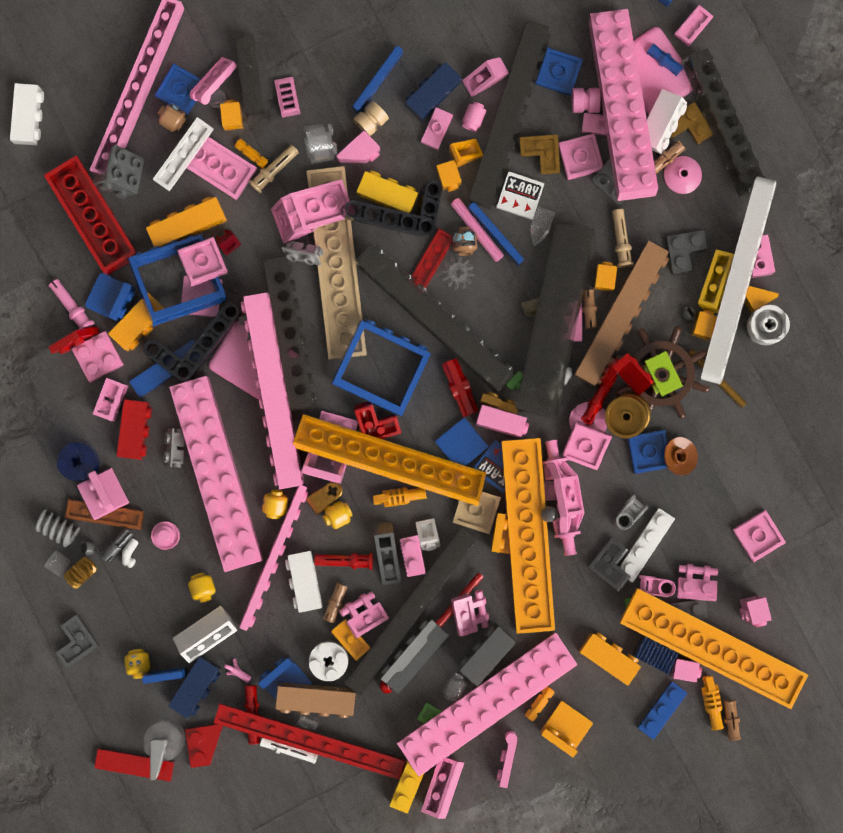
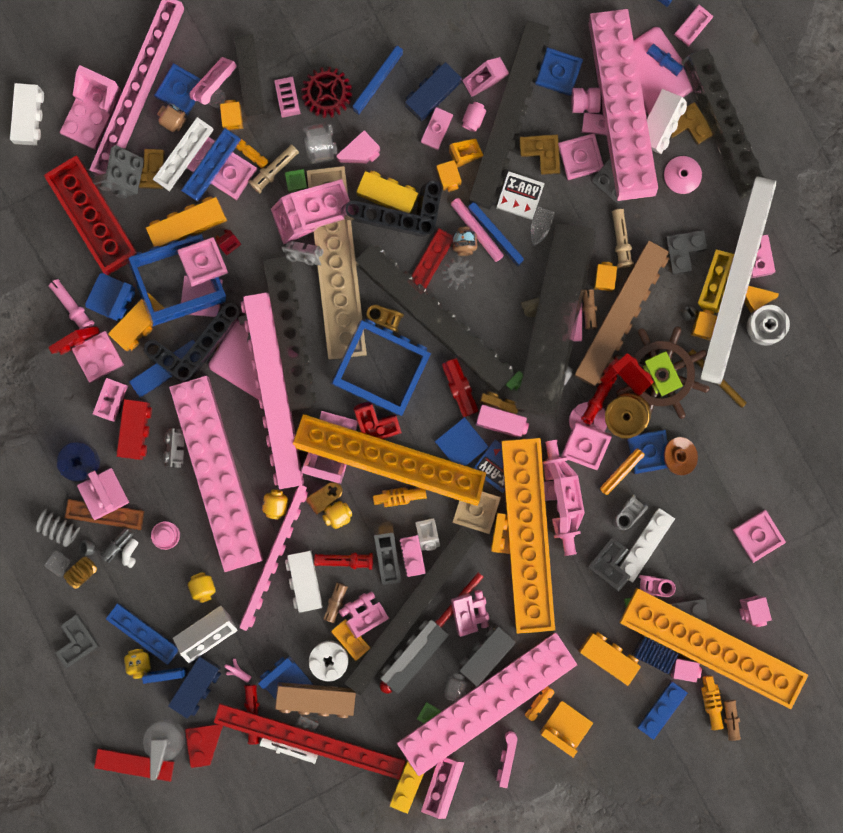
(92, 108): none -> bright pink bracket
(142, 633): none -> blue plate
(152, 163): none -> pearl gold plate
(211, 164): none -> blue tile
(296, 180): none -> bright green plate
(321, 98): none -> dark red gear
(371, 118): tan wheel -> none
(386, 317): none -> pearl gold piece
(549, 514): dark grey hinge -> none
(622, 471): none -> light orange axle
(668, 156): medium nougat pin -> none
(697, 588): bright pink plate -> none

